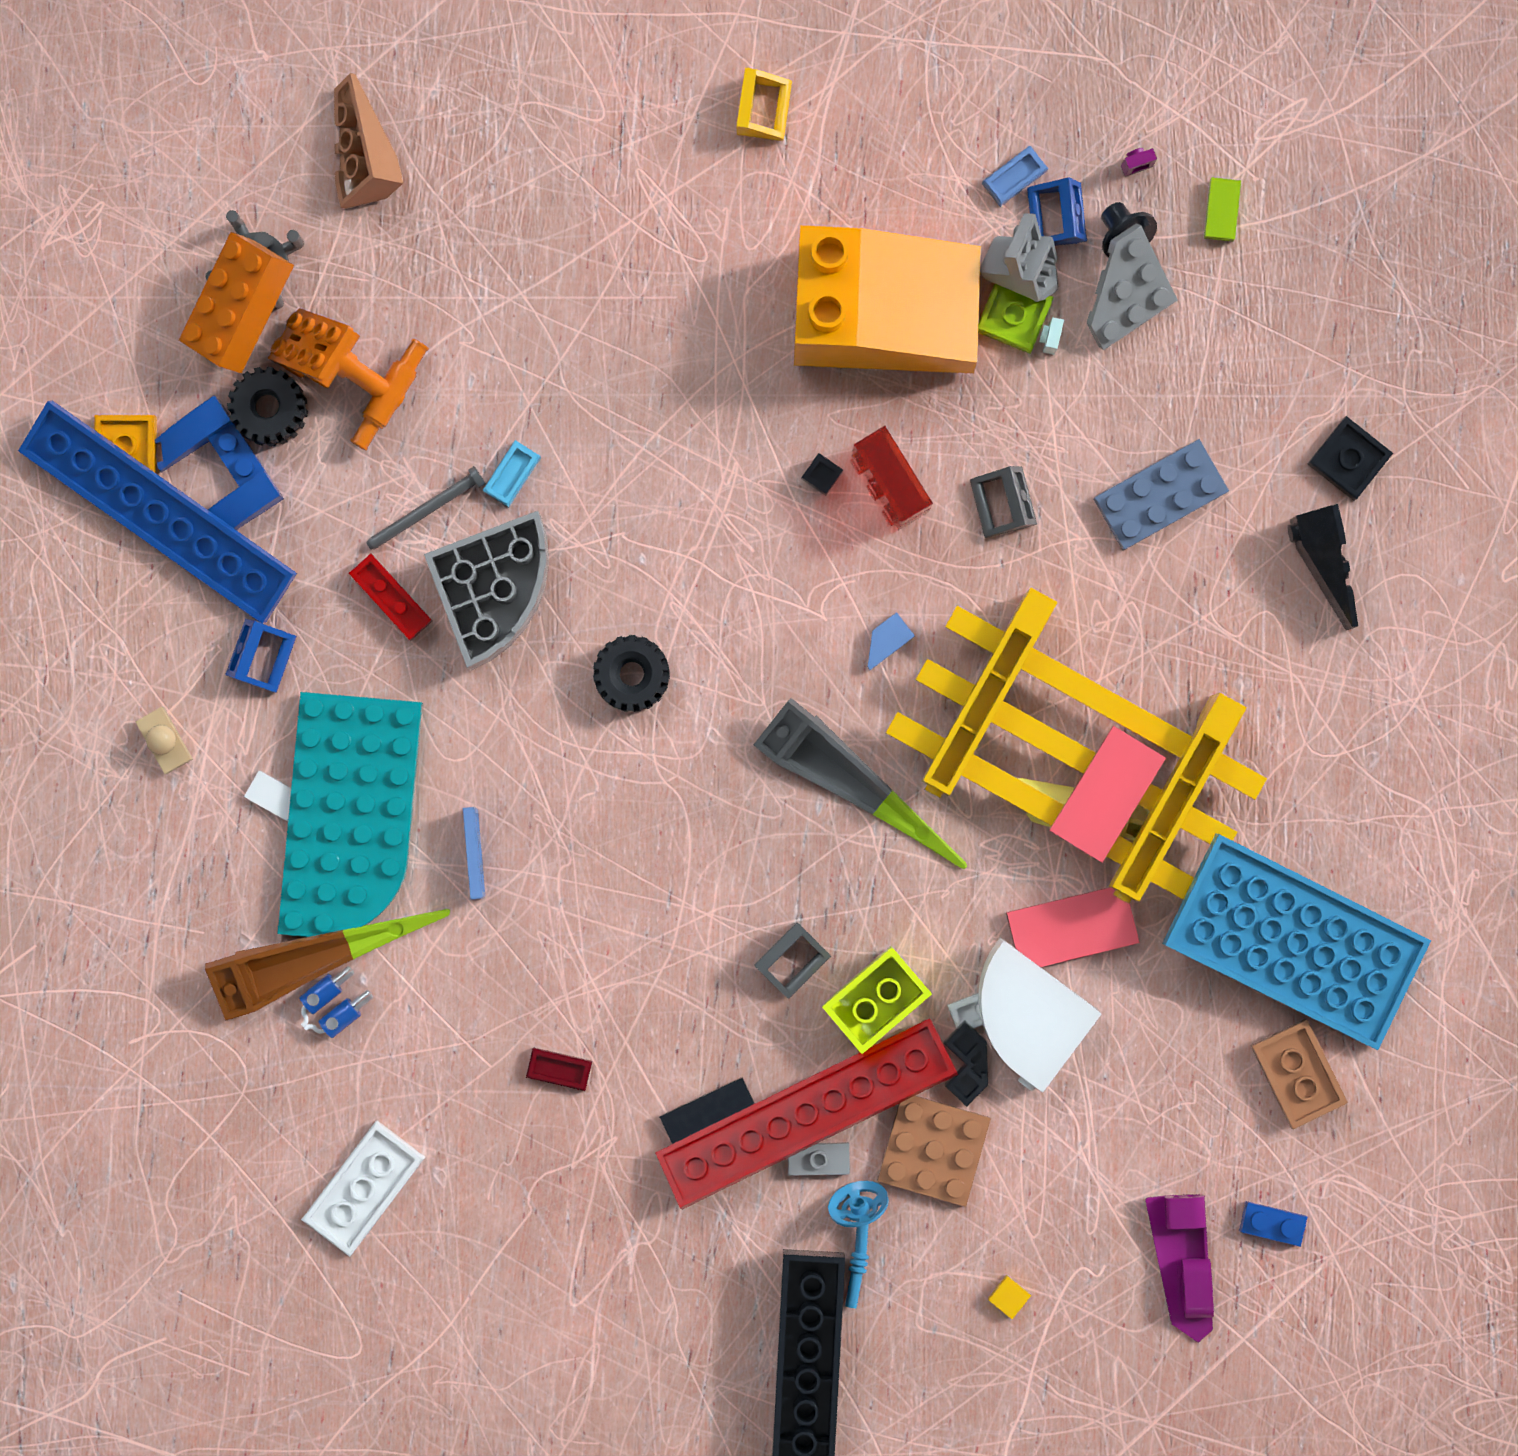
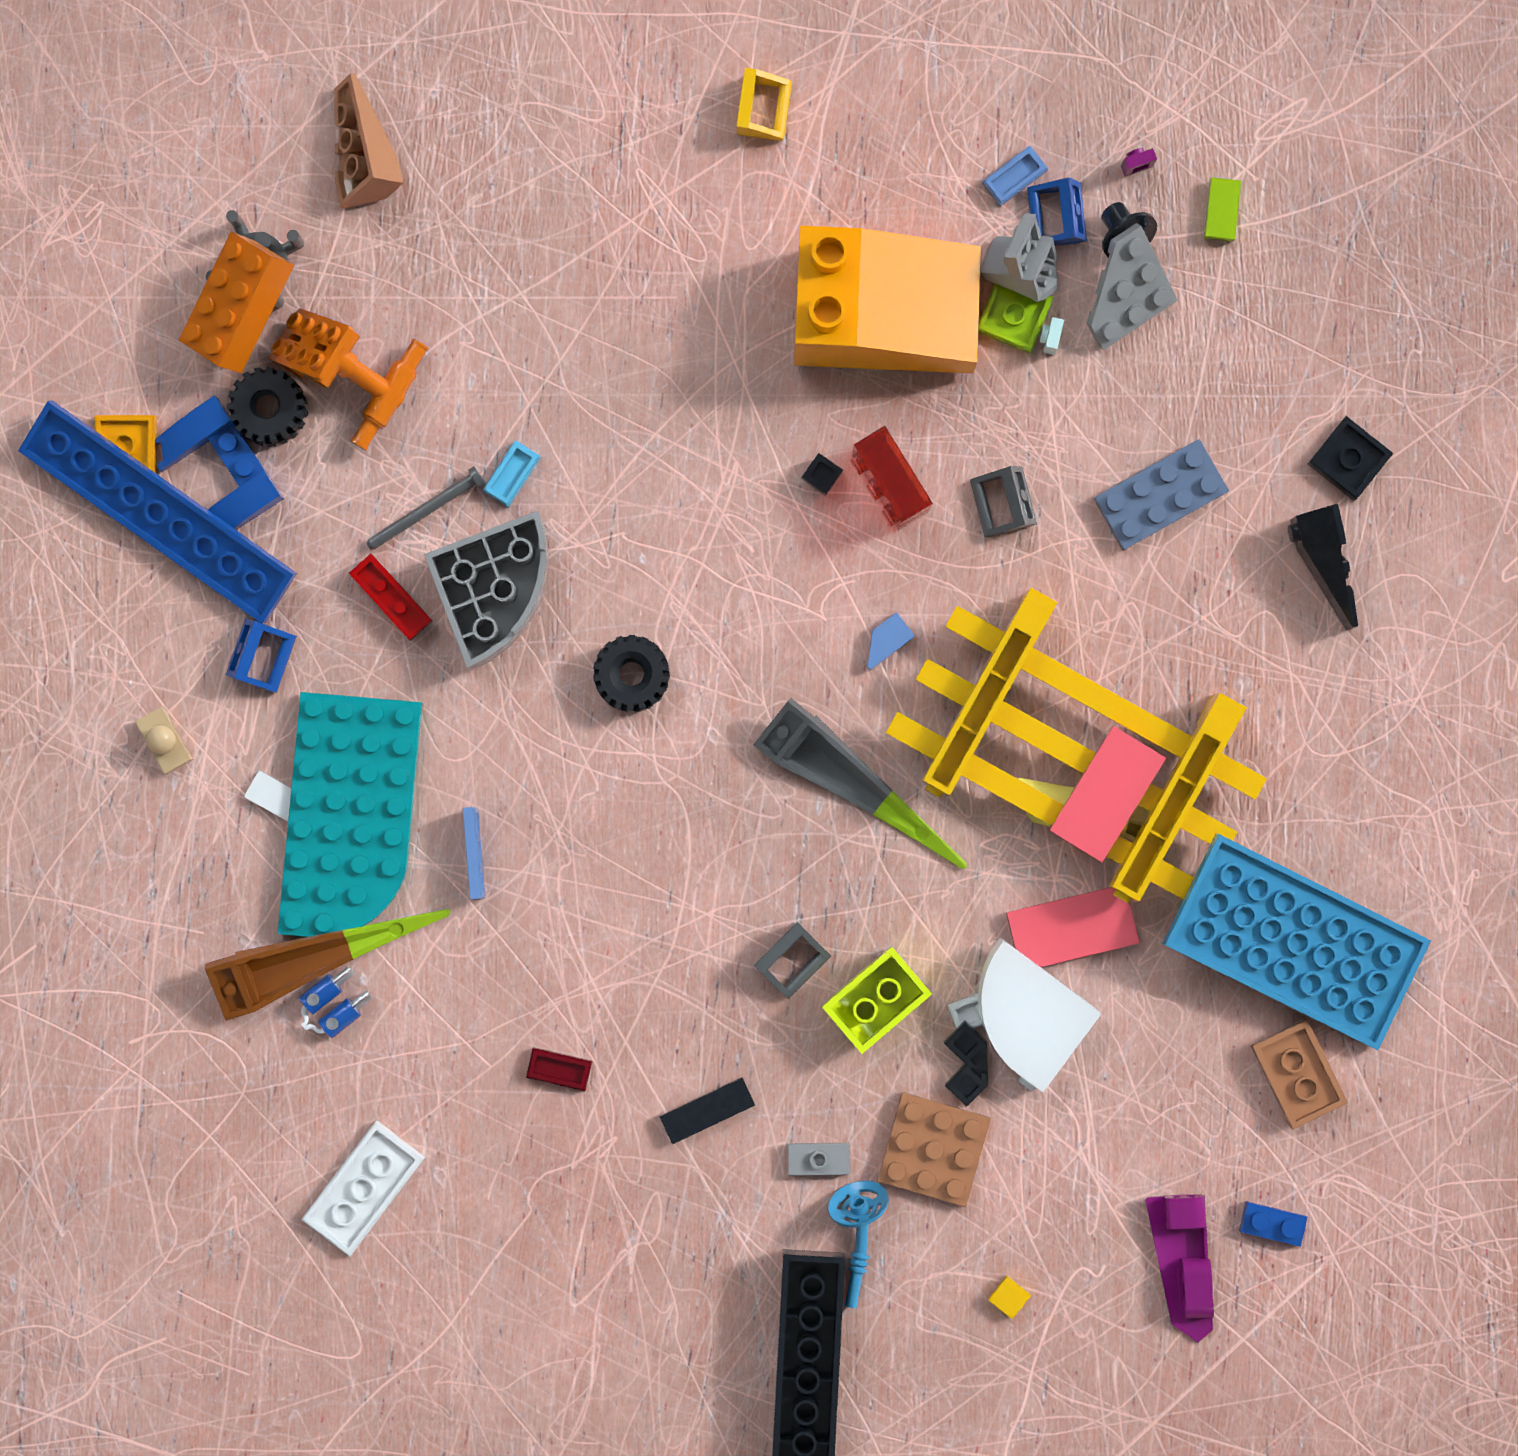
(805, 1113): red plate -> none

